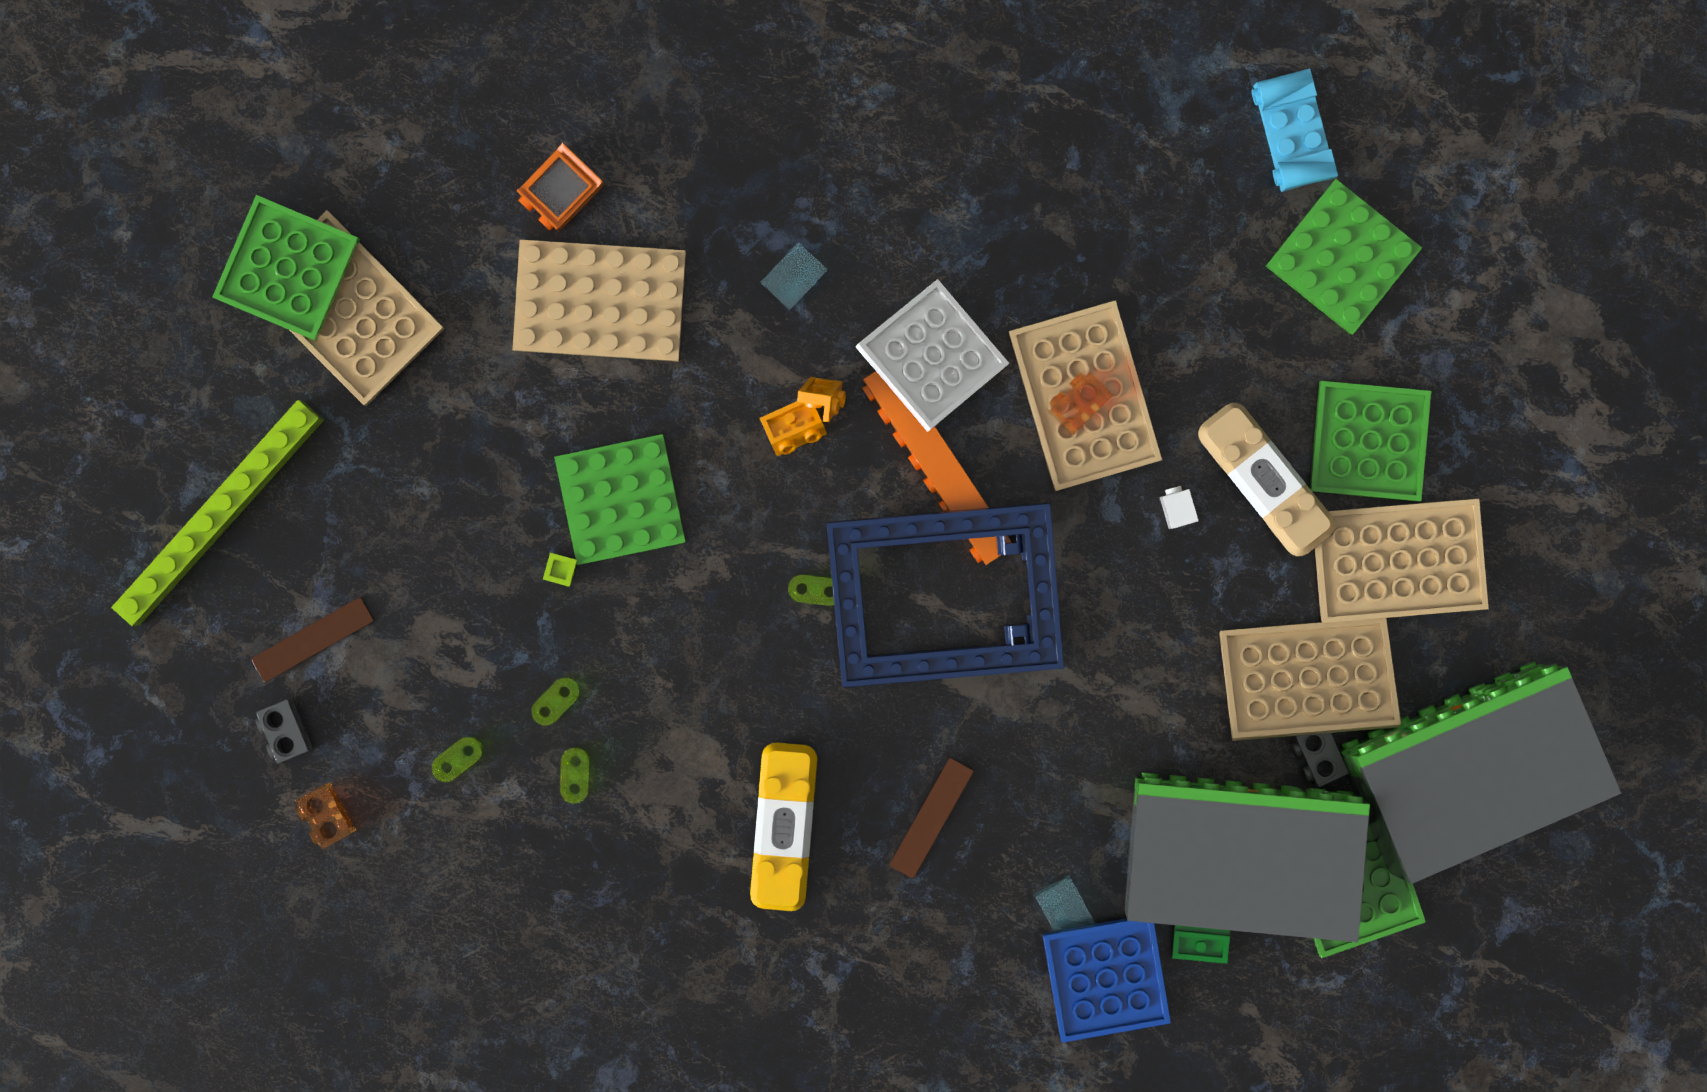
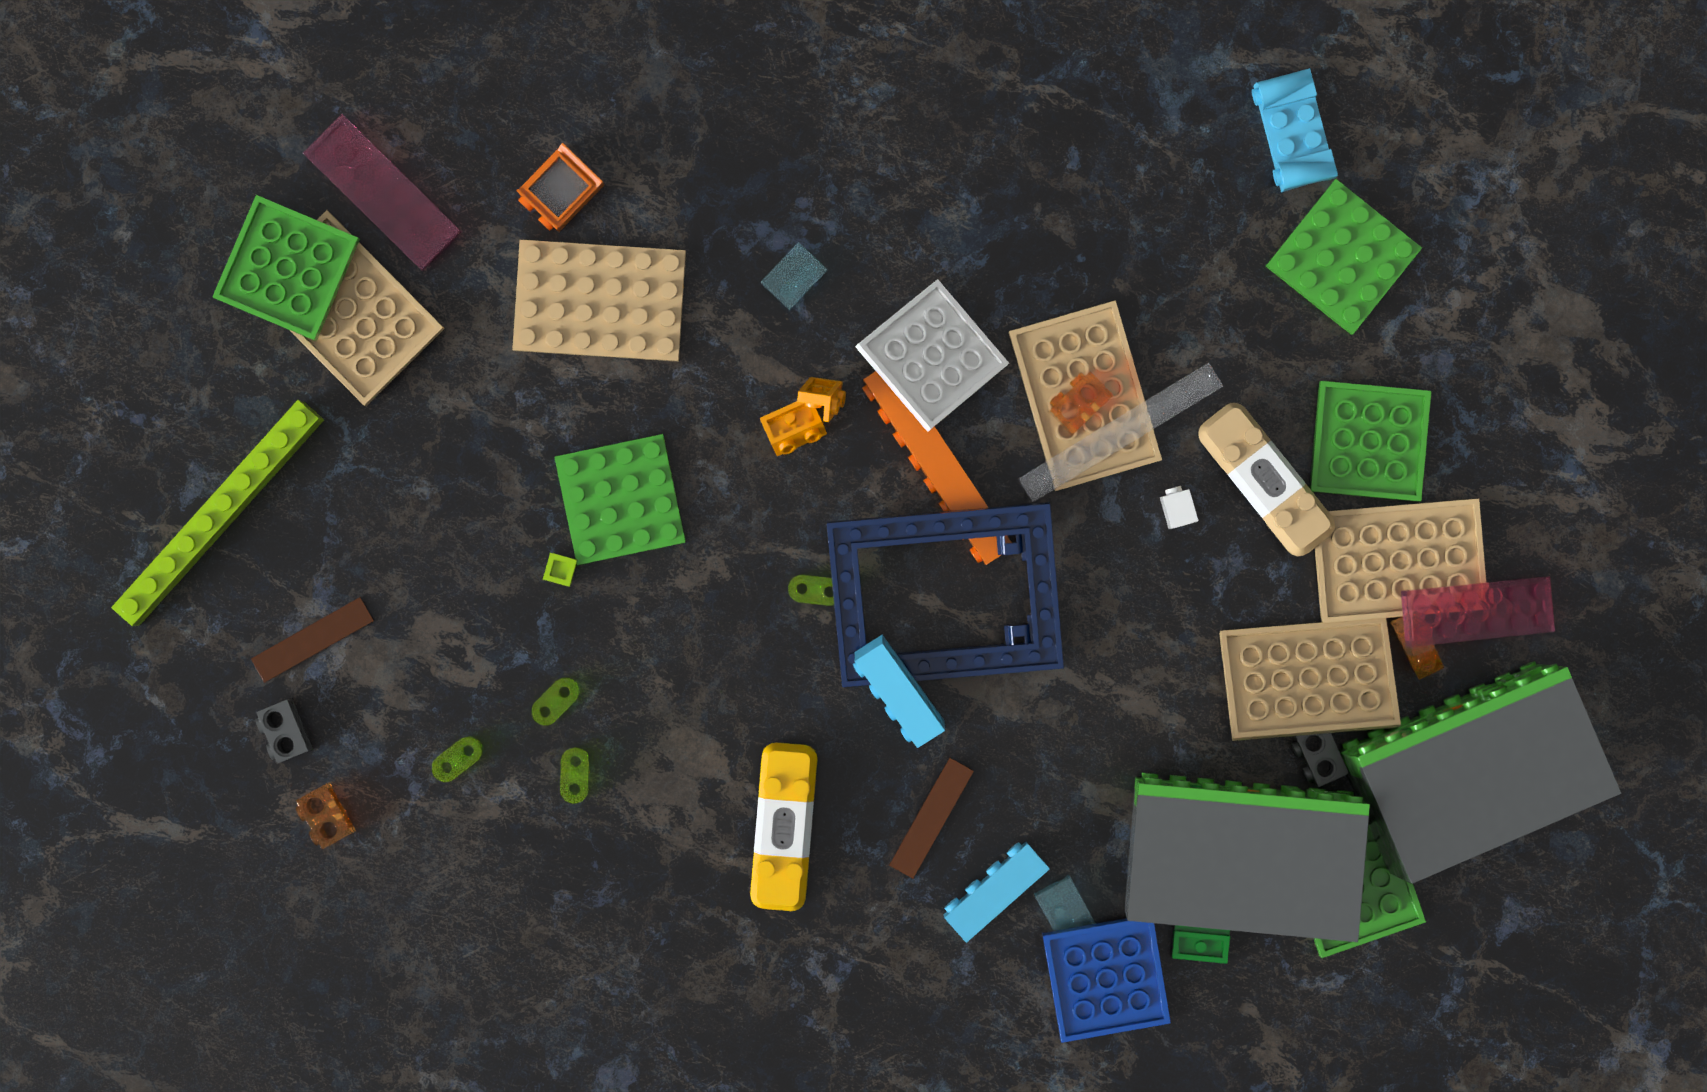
(382, 192): none -> clear pink plate
(899, 691): none -> medium azure brick
(996, 891): none -> medium azure brick
(1120, 432): none -> clear plate
(1422, 659): none -> clear orange brick
(1477, 611): none -> clear pink plate

